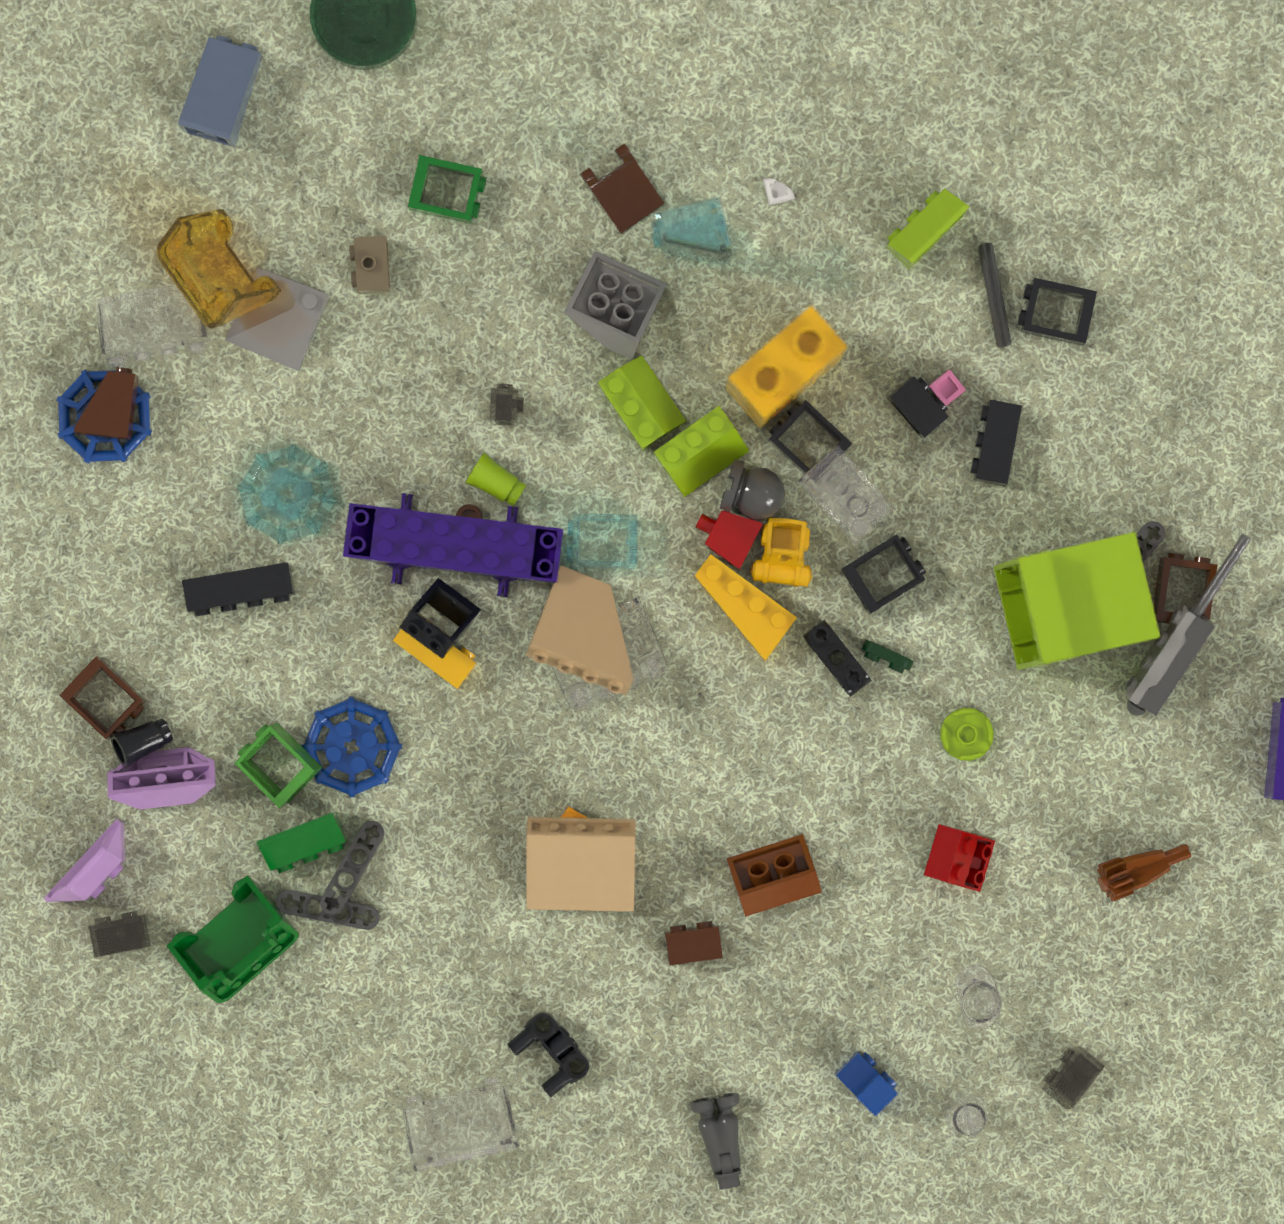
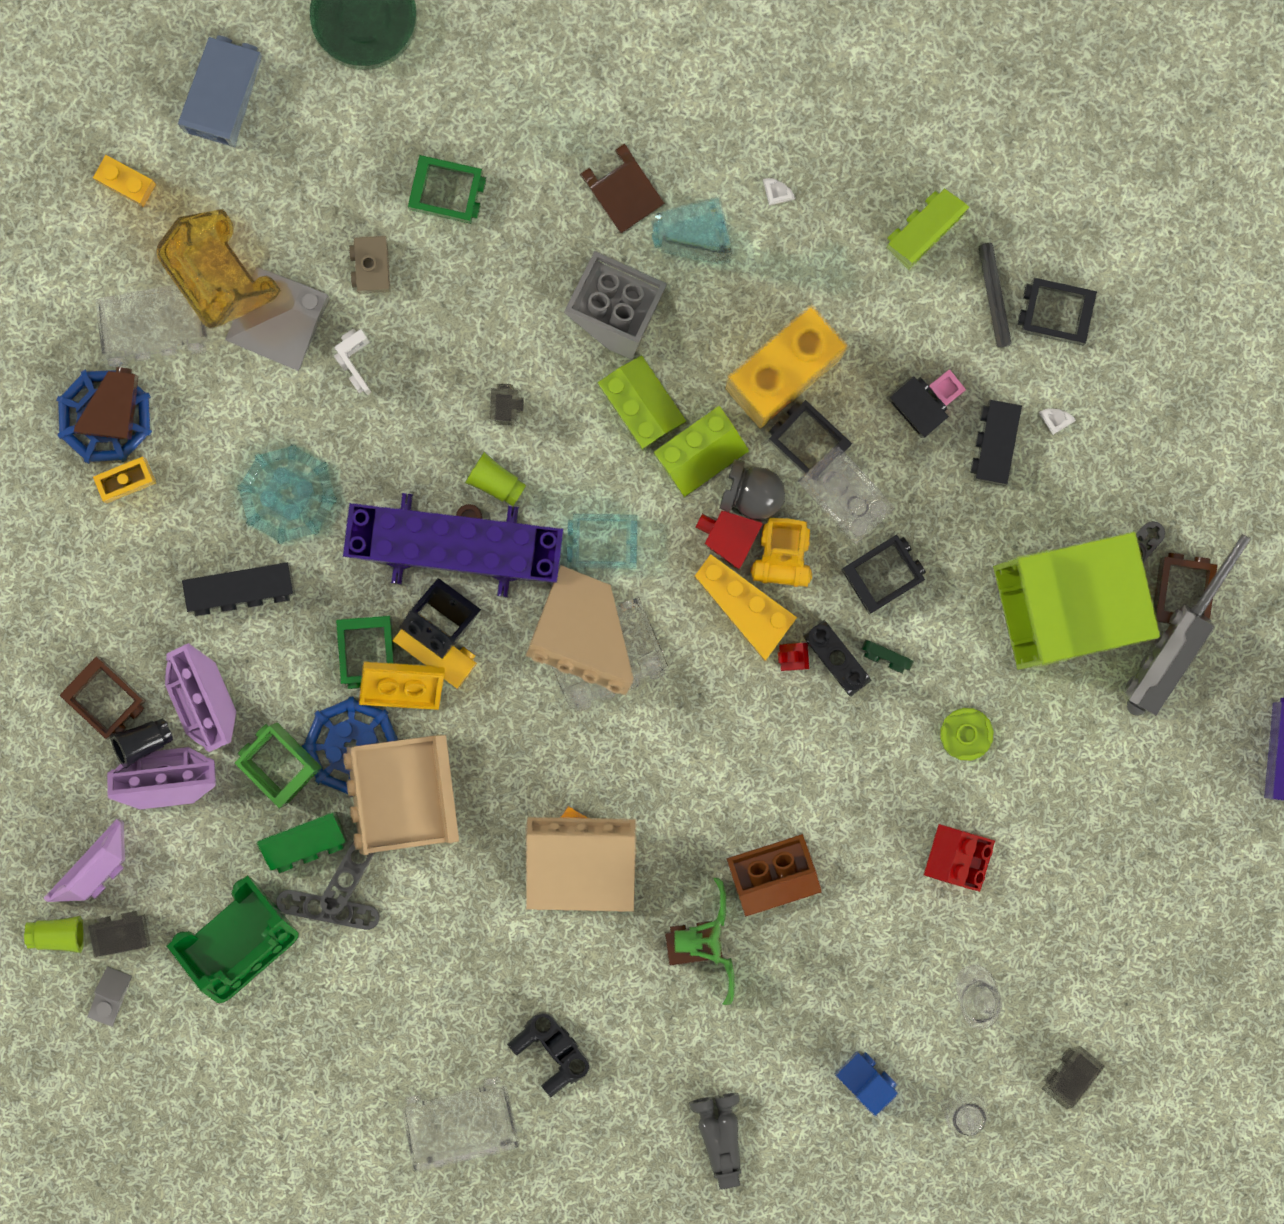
(55, 934): none -> lime plant
(109, 996): none -> light grey slope
(124, 180): none -> yellow brick
(124, 480): none -> yellow brick
(200, 697): none -> lavender wedge
(352, 343): none -> white bracket
(357, 624): none -> green window
(401, 685): none -> yellow tile
(401, 794): none -> tan panel
(691, 941): none -> bright green plant
(793, 656): none -> red tile
(1056, 419): none -> white tile
(1135, 871): dark orange piece -> none

